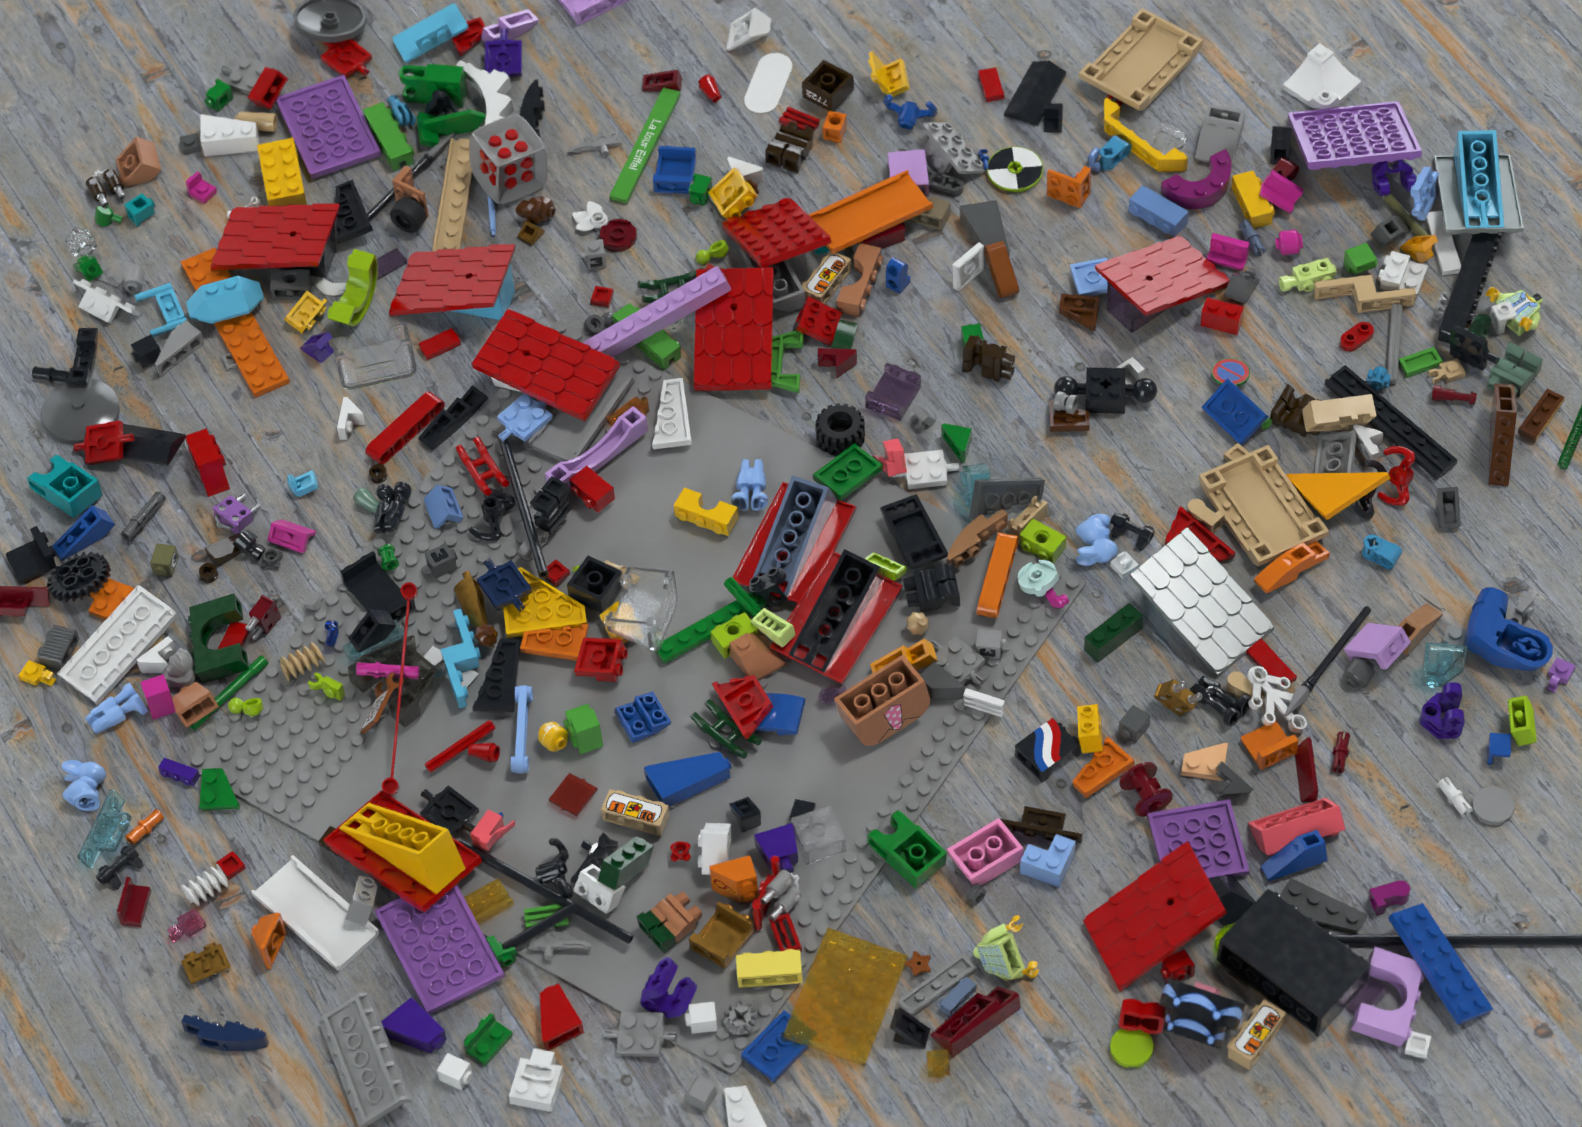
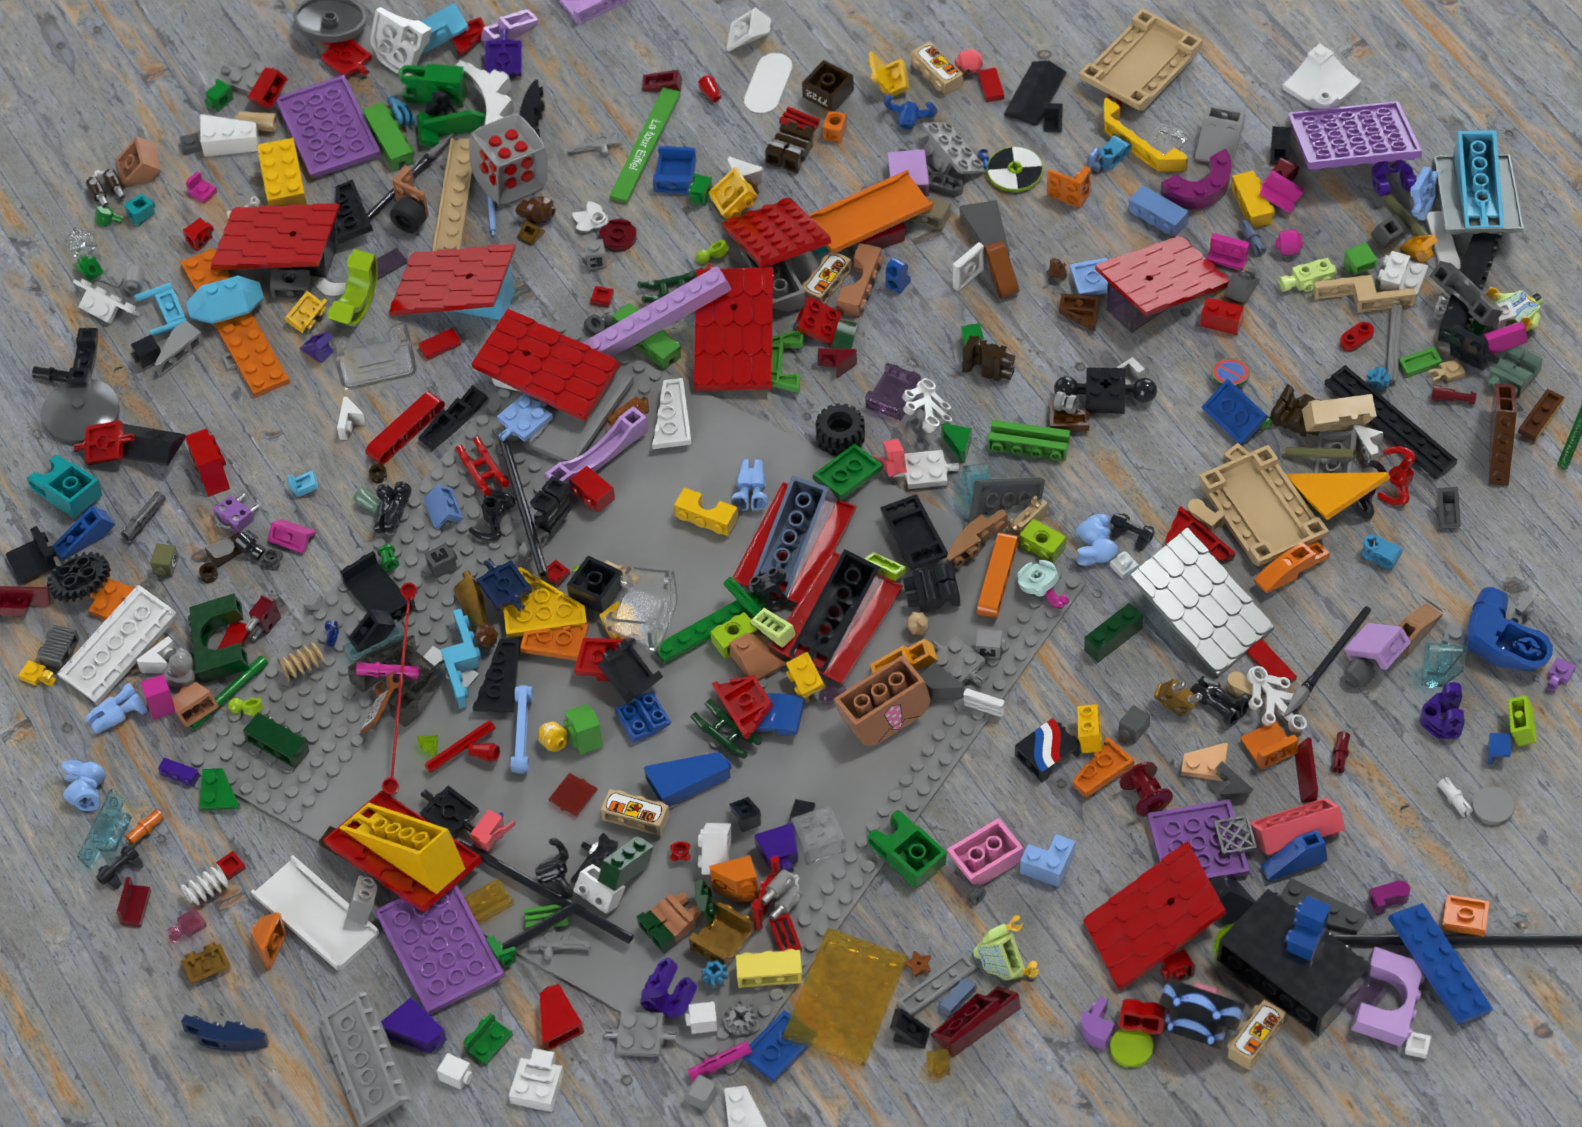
(198, 233): none -> red brick
(276, 740): none -> dark green brick
(331, 687): lime plate -> none
(398, 40): none -> white slope
(429, 744): none -> clear neon green tile
(628, 671): none -> black panel
(703, 898): none -> dark green slope
(710, 976): none -> dark azure gear
(712, 1064): none -> dark pink pin
(805, 675): none -> yellow bracket
(927, 389): none -> white plant
(937, 68): none -> brick
(969, 61): none -> coral head
(1029, 440): none -> bright green brick
(1042, 823): dark brown bracket -> none
(1057, 269): none -> reddish brown piece
(1095, 1028): none -> medium lavender brick
(1231, 821): none -> light grey window
(1309, 927): none -> blue brick
(1320, 452): none -> olive piece
(1465, 915): none -> orange tile
(1478, 303): none -> dark grey arch
(1506, 337): none -> dark pink brick

